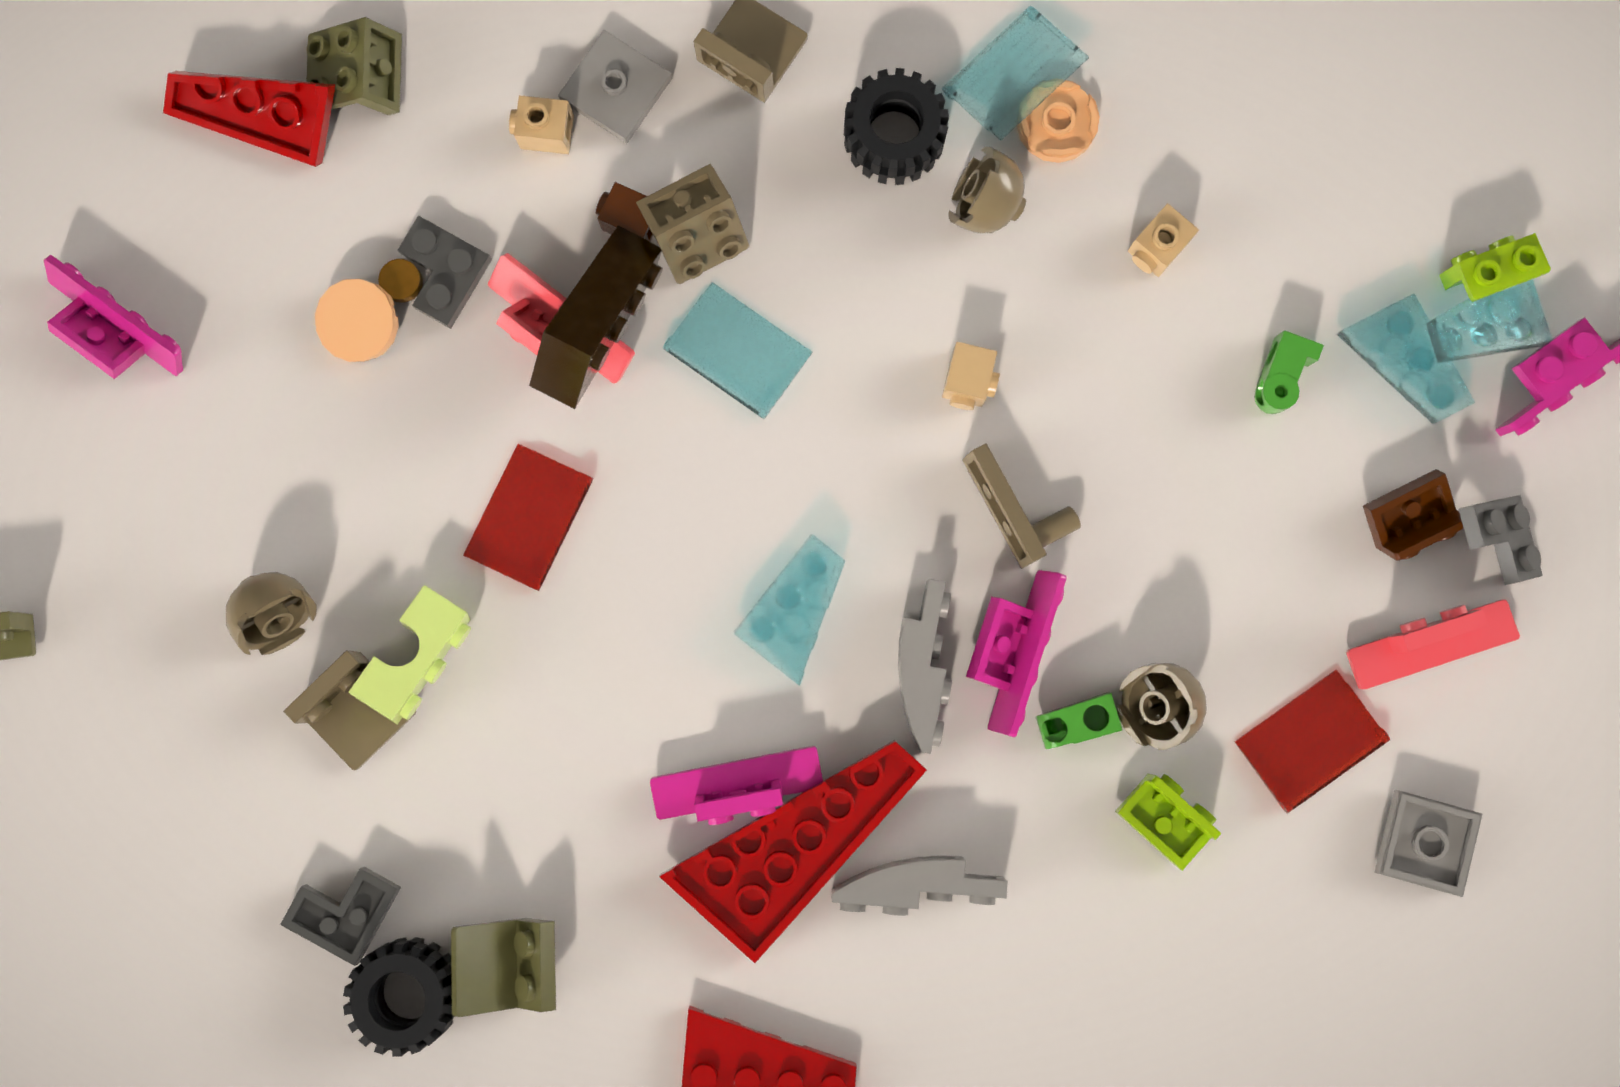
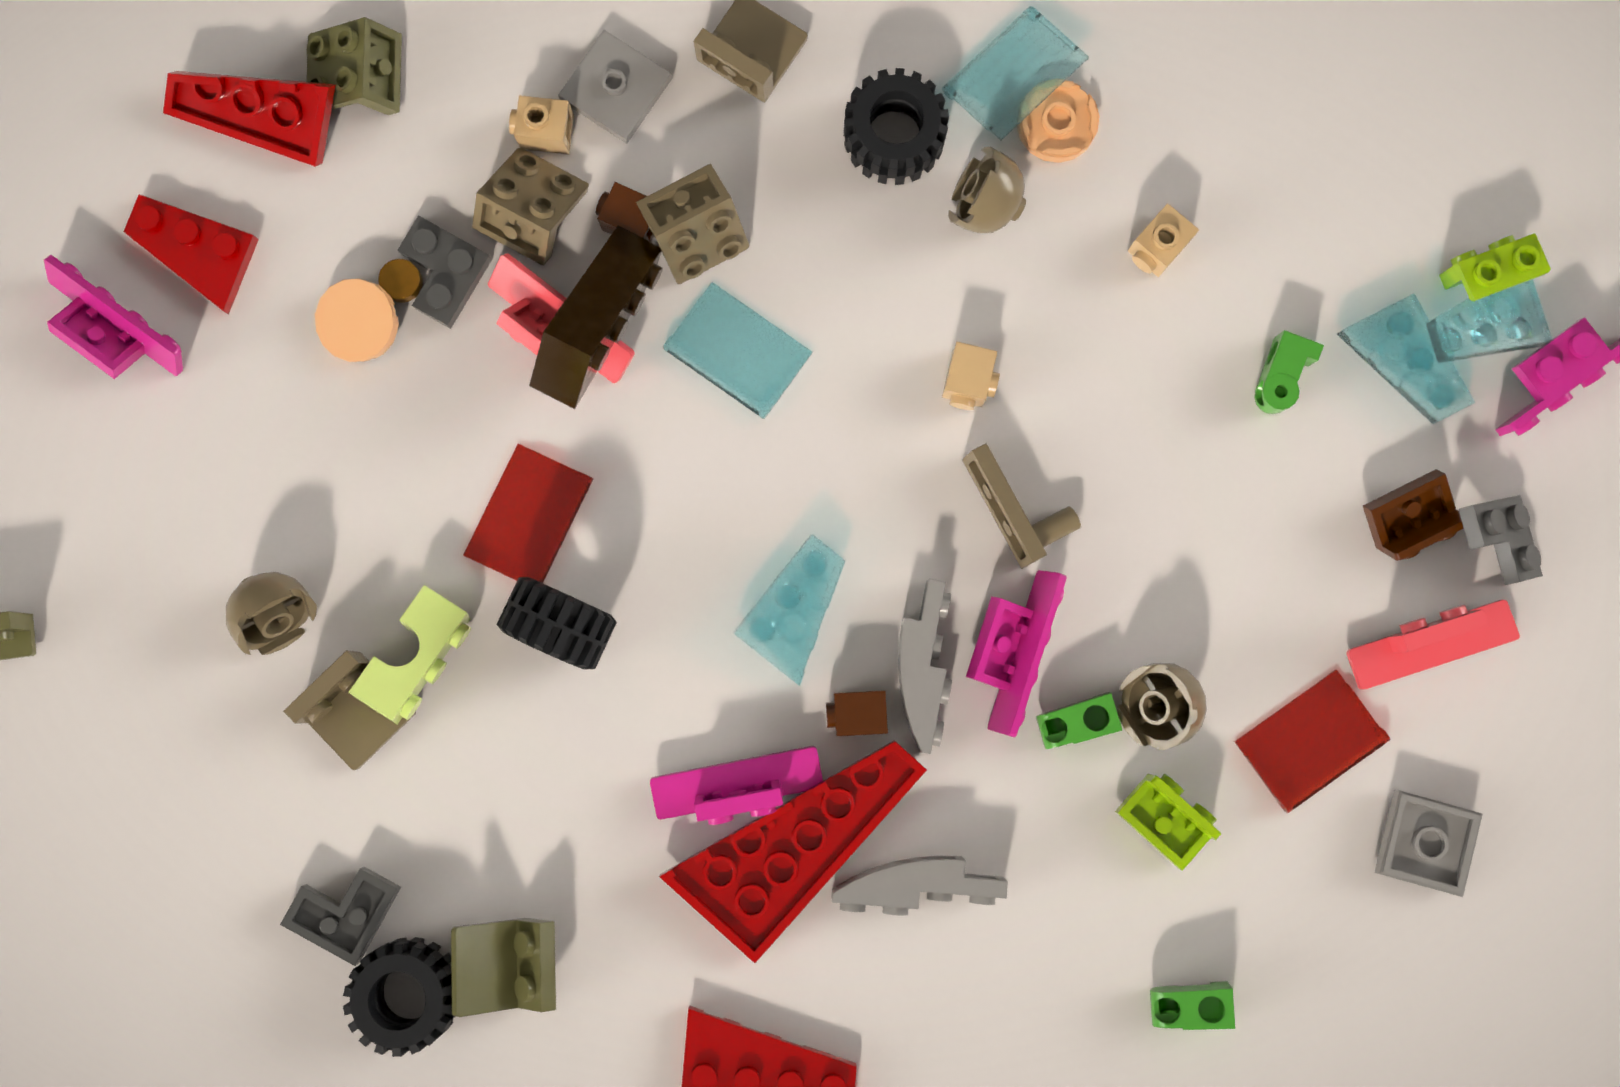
(194, 247): none -> red wing
(527, 204): none -> dark tan bracket
(556, 623): none -> black tyre
(858, 713): none -> reddish brown brick
(1193, 1006): none -> bright green leg

